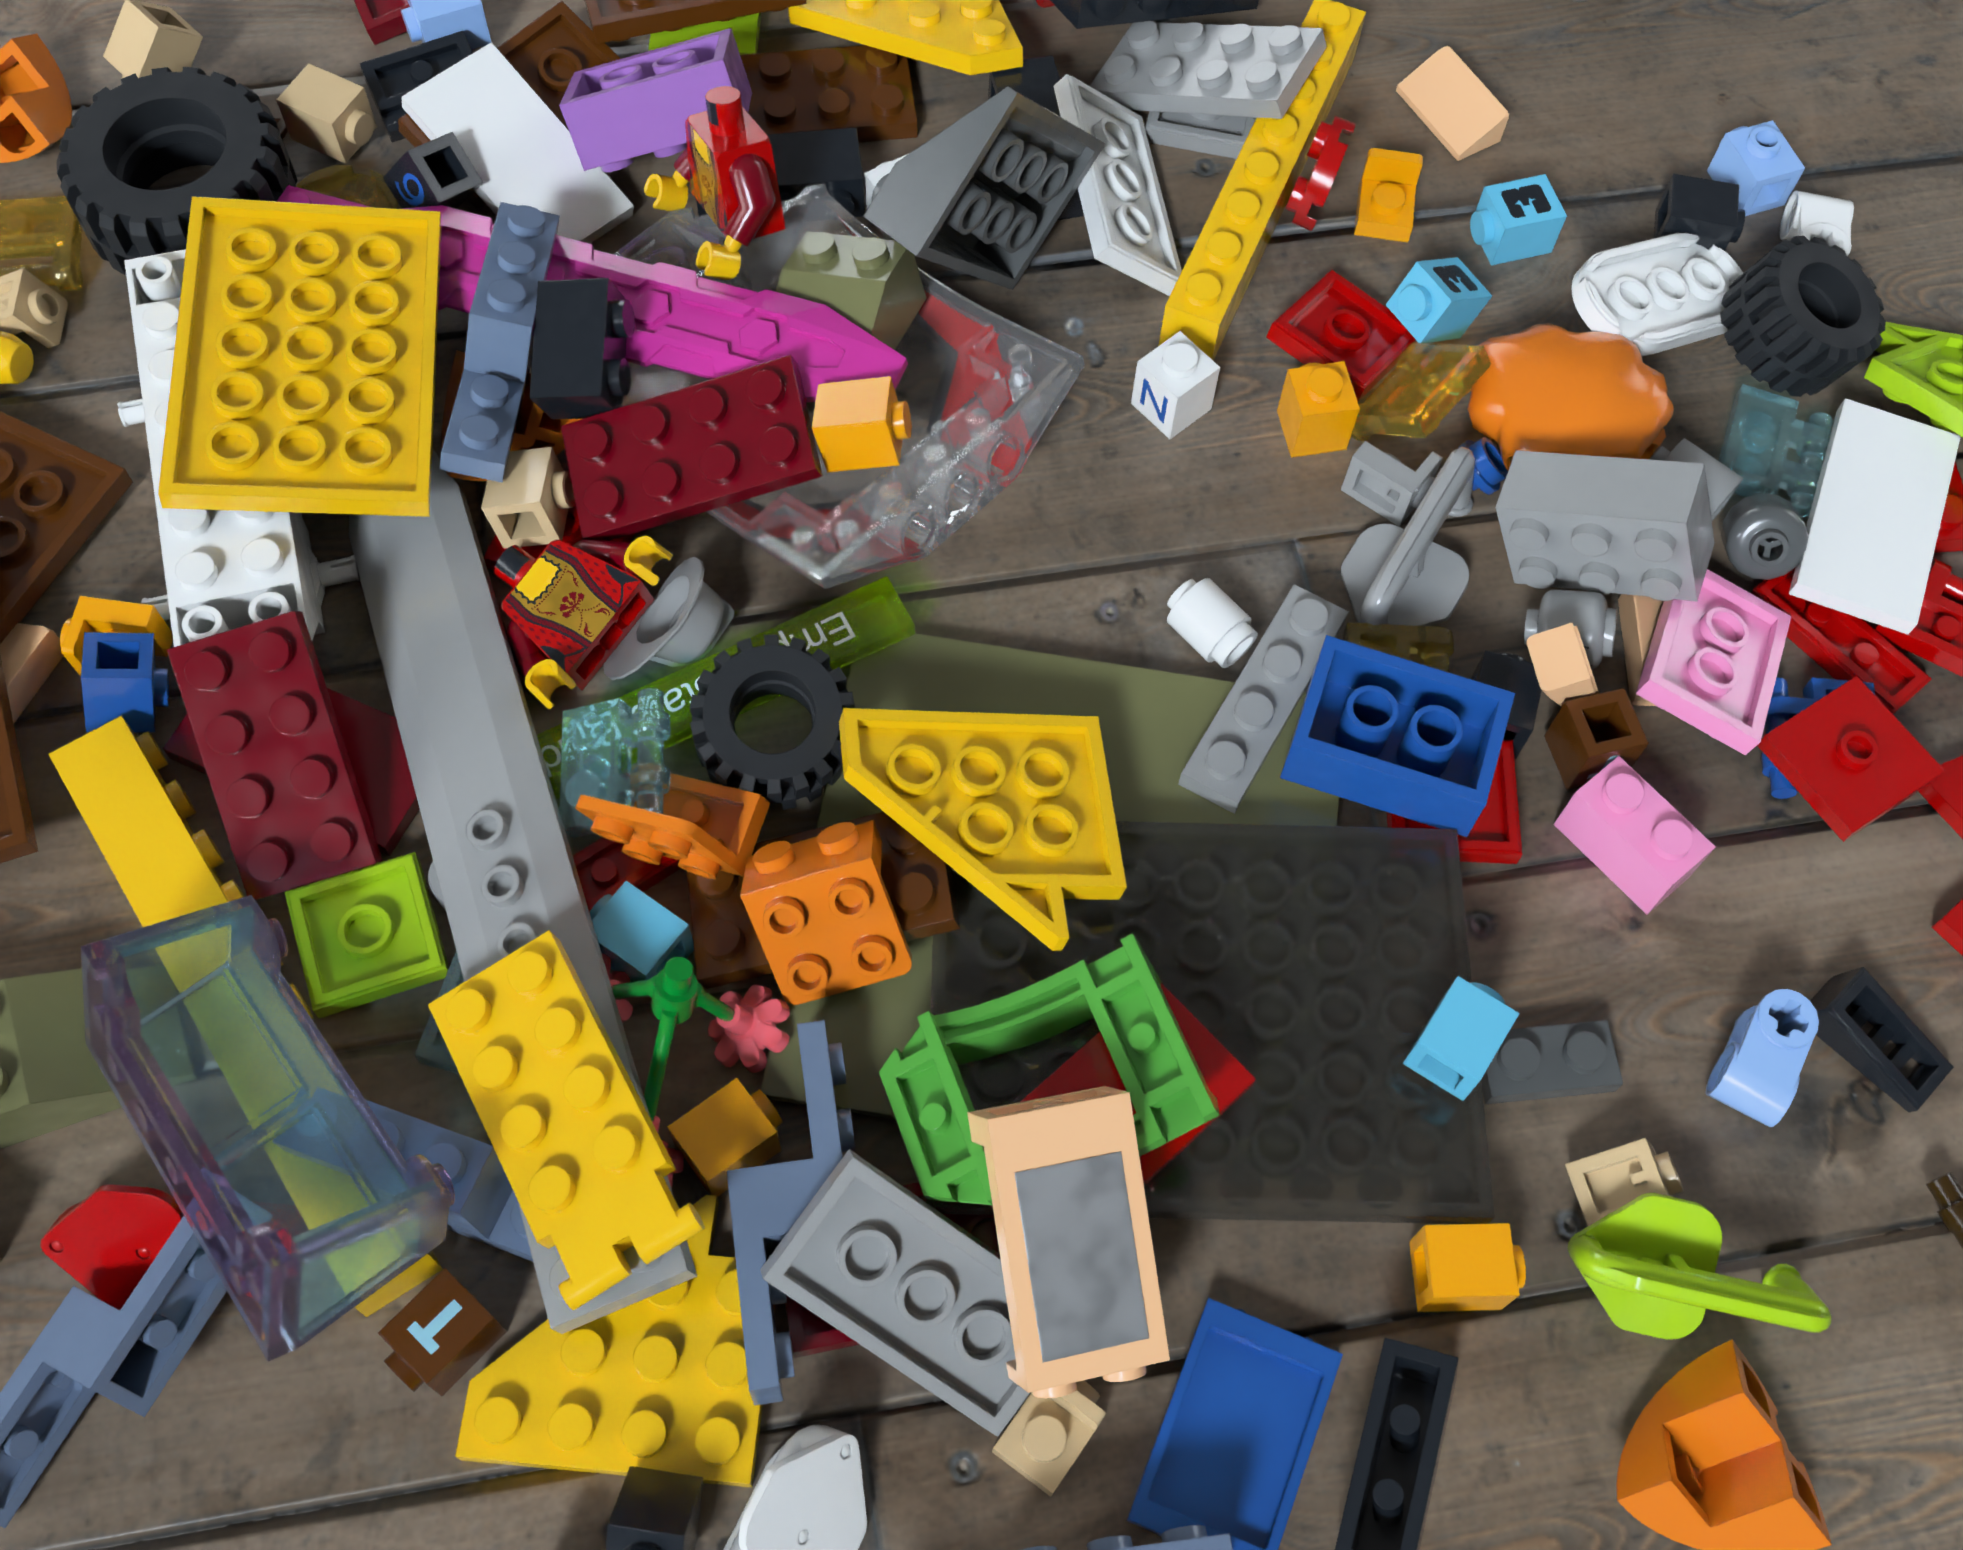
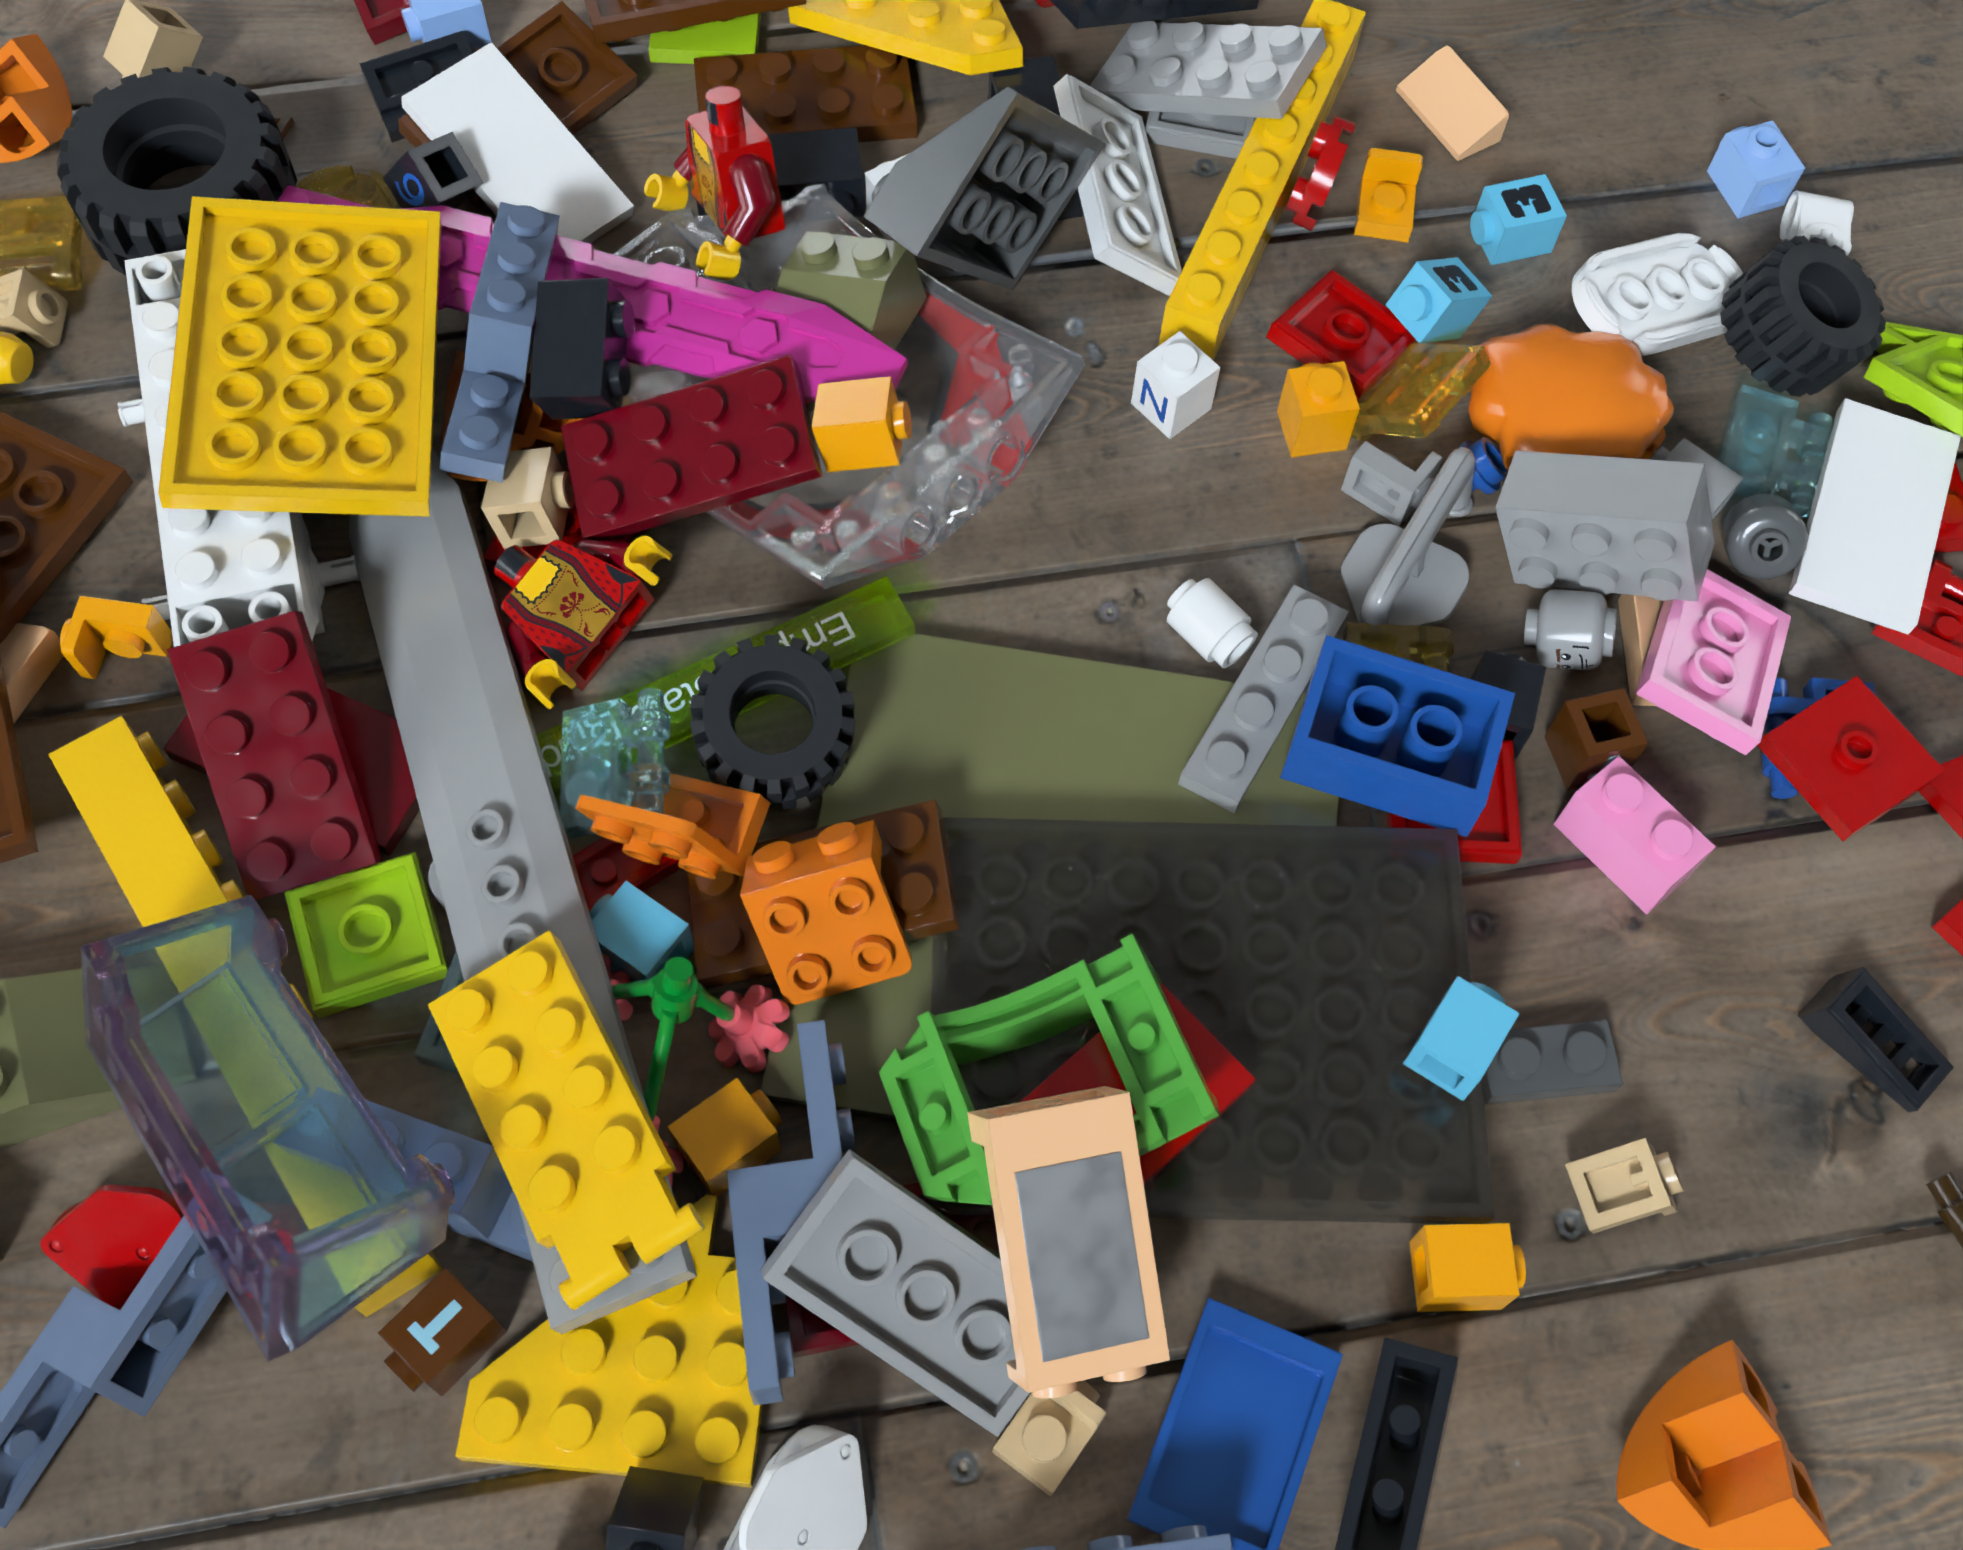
(122, 680): blue brick -> none
(327, 113): tan brick -> none
(645, 99): medium lavender brick -> none
(676, 627): light grey piece -> none
(999, 799): yellow wing -> none
(1562, 664): light nougat slope -> none
(1658, 1276): lime piece -> none
(1700, 209): black brick -> none
(1765, 1056): light blue piece -> none
(1845, 645): red tile -> none

